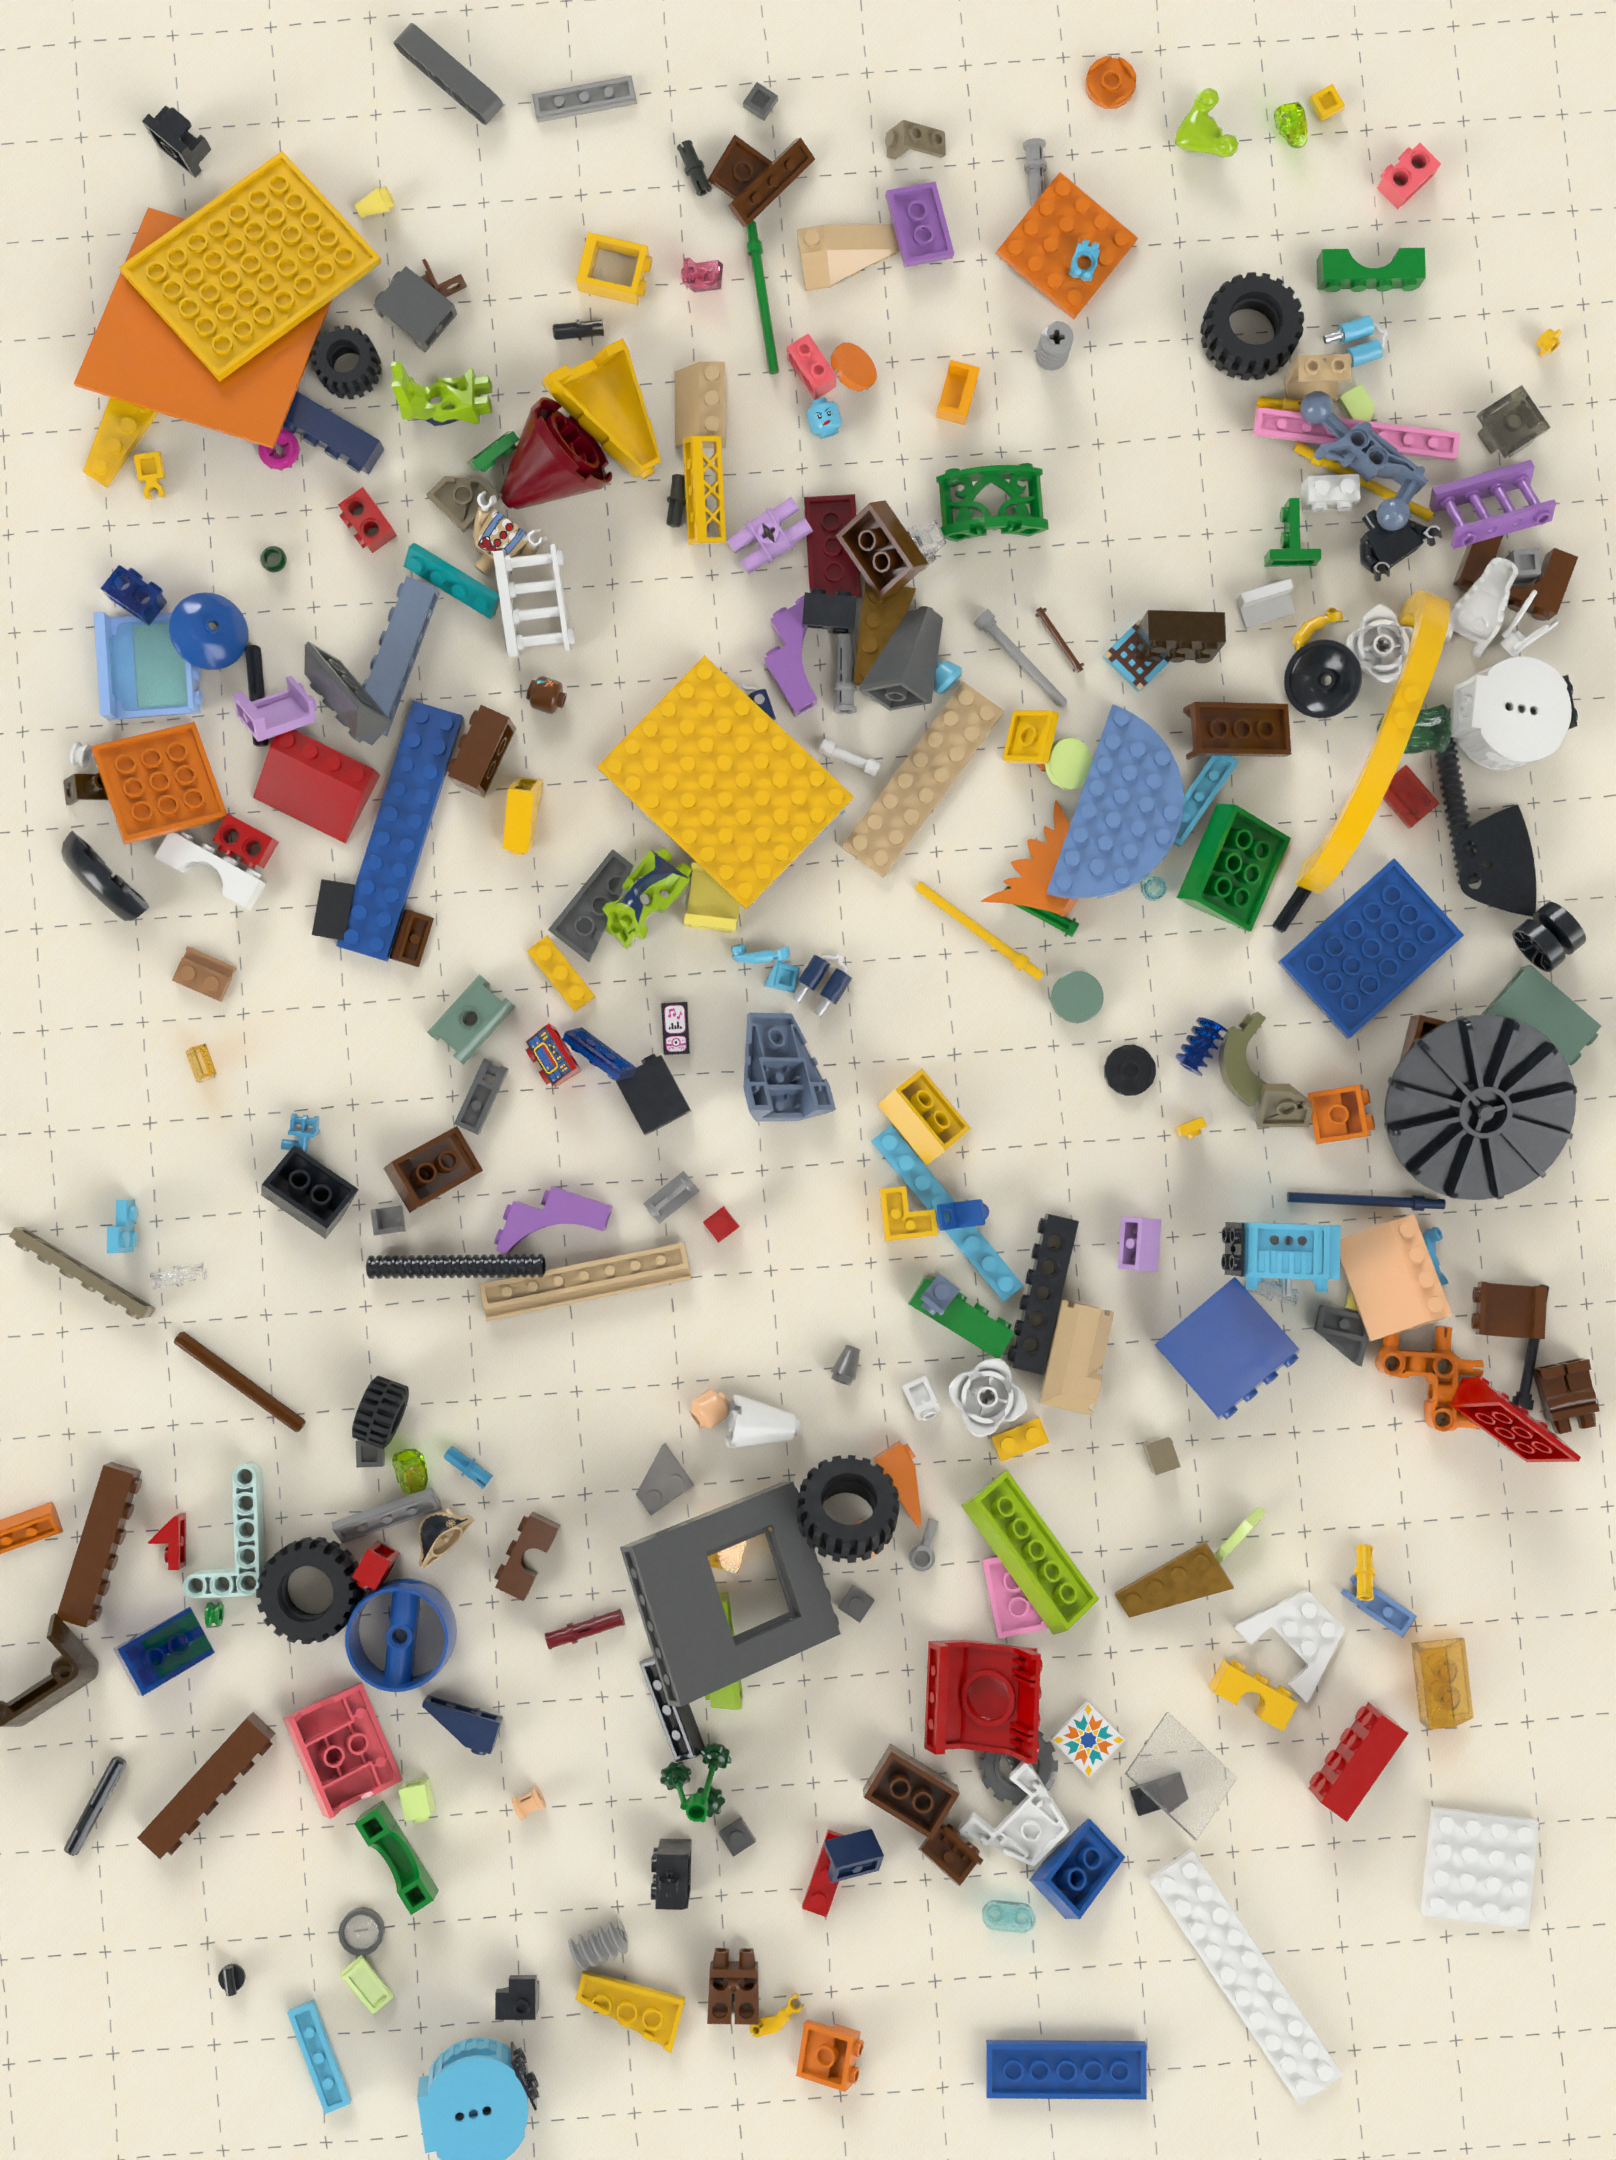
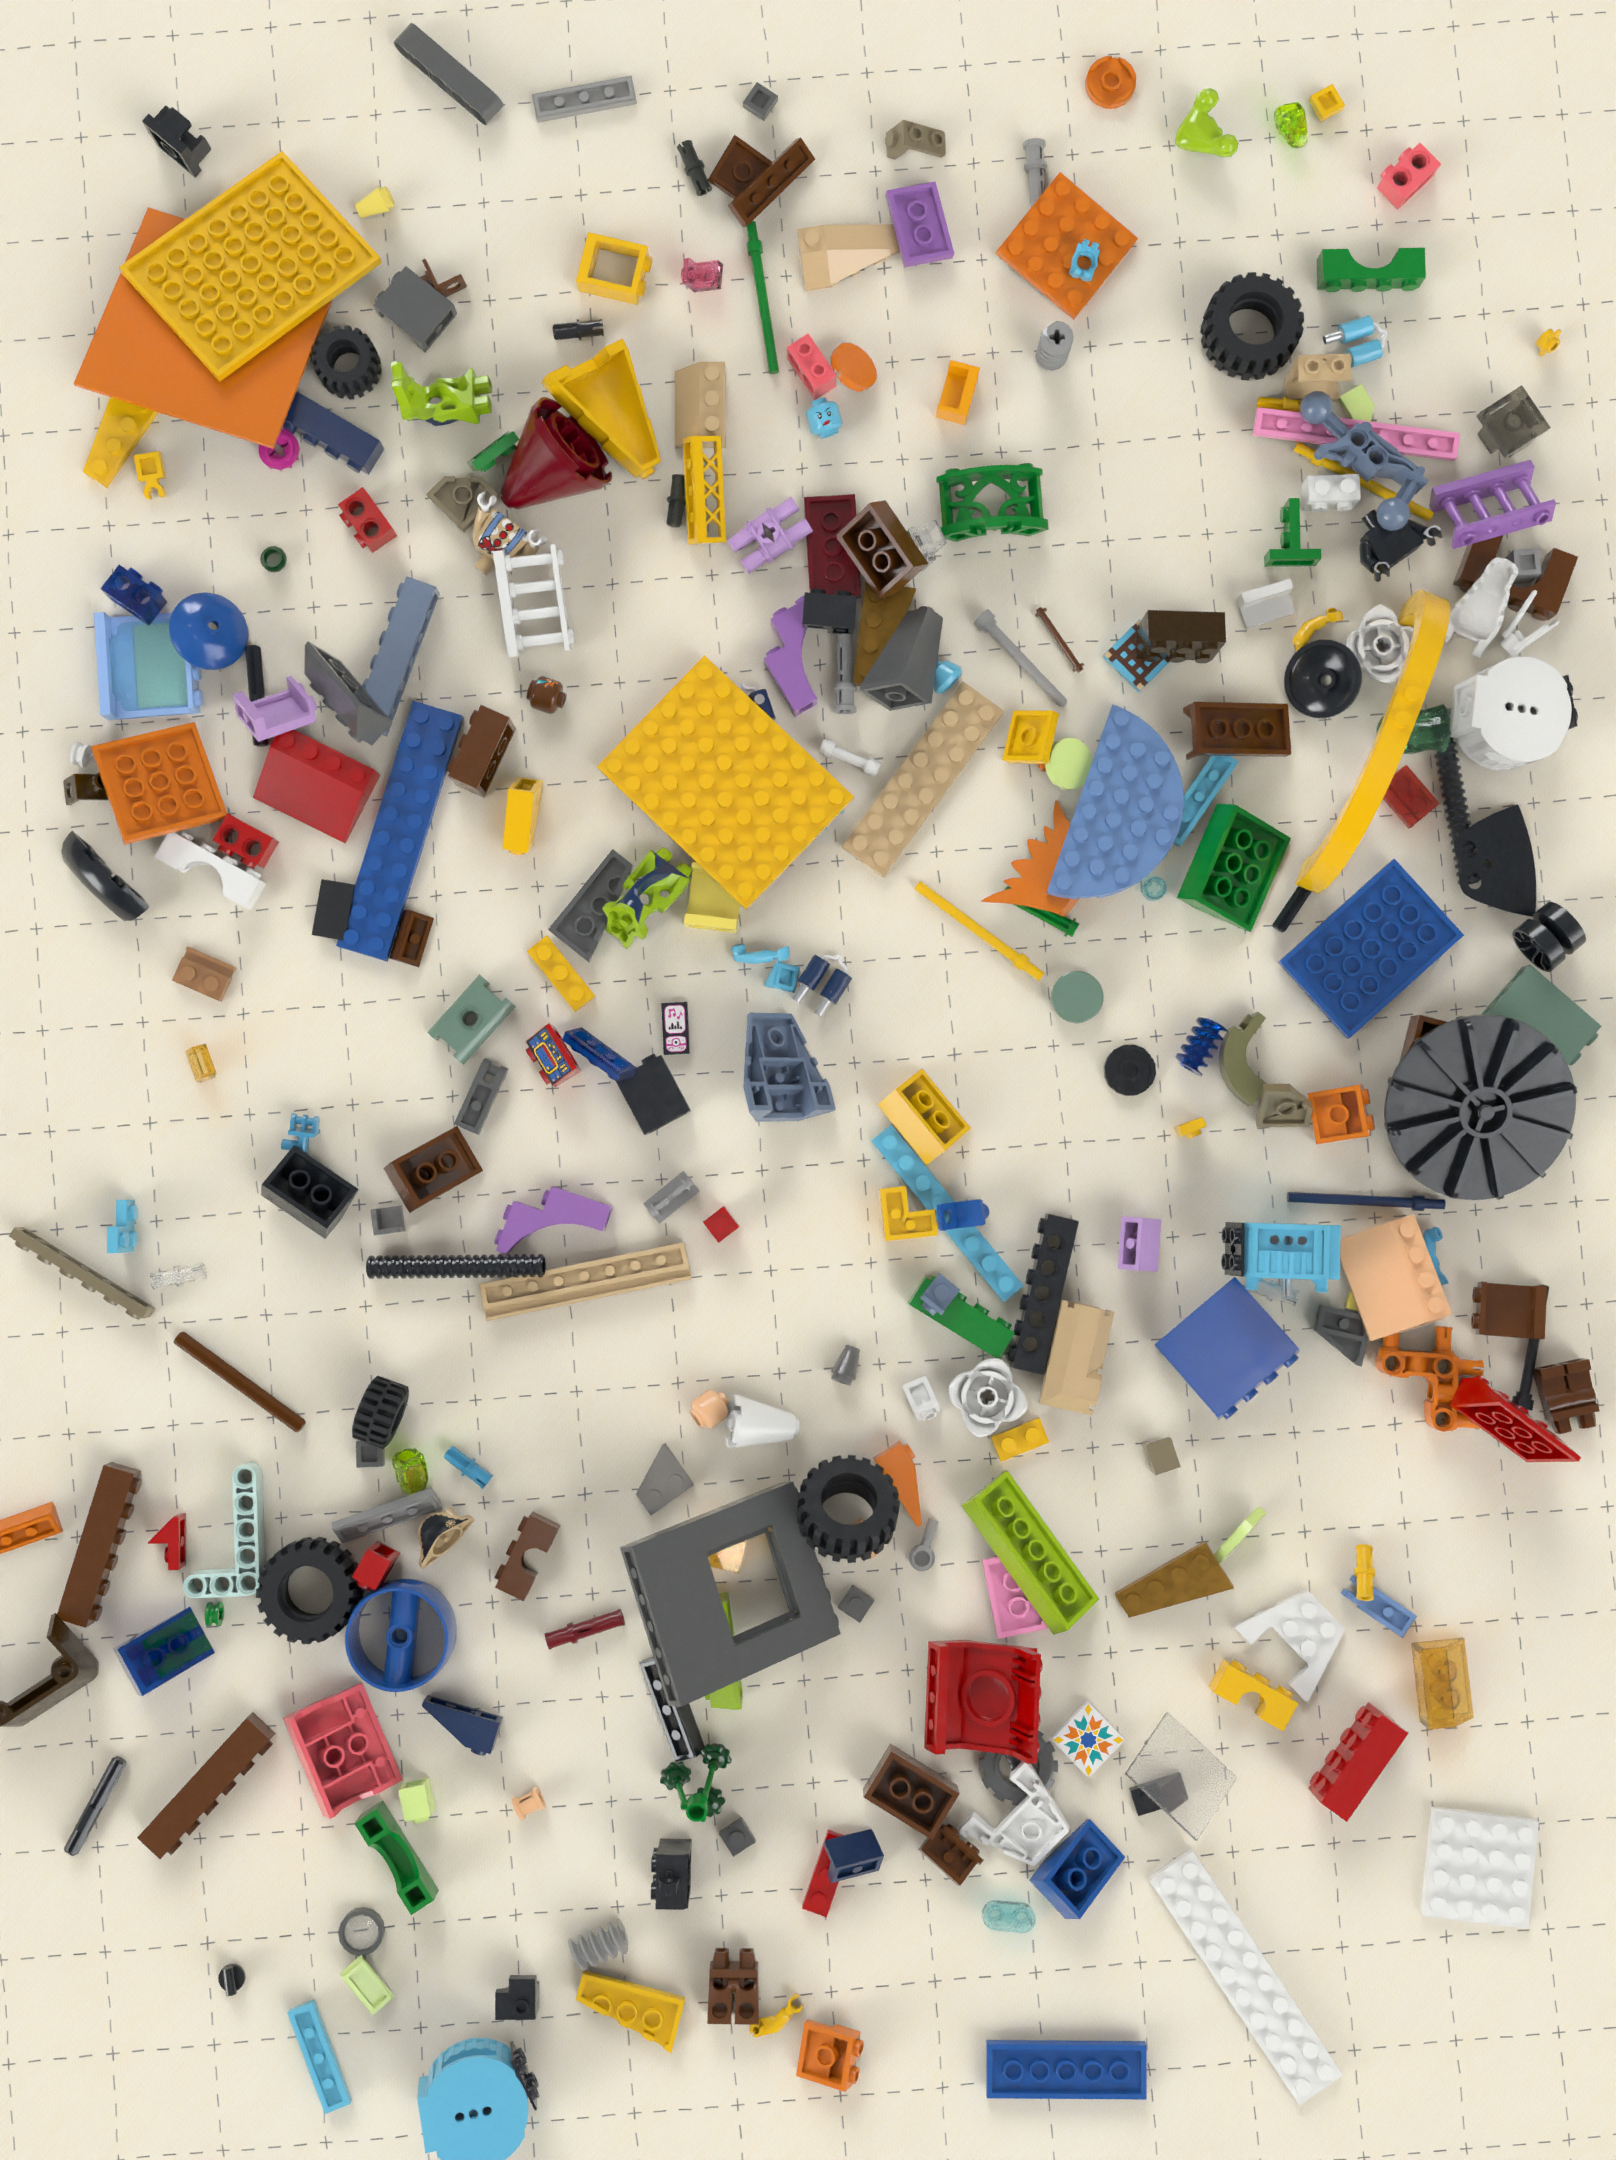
(452, 580): teal plate -> none

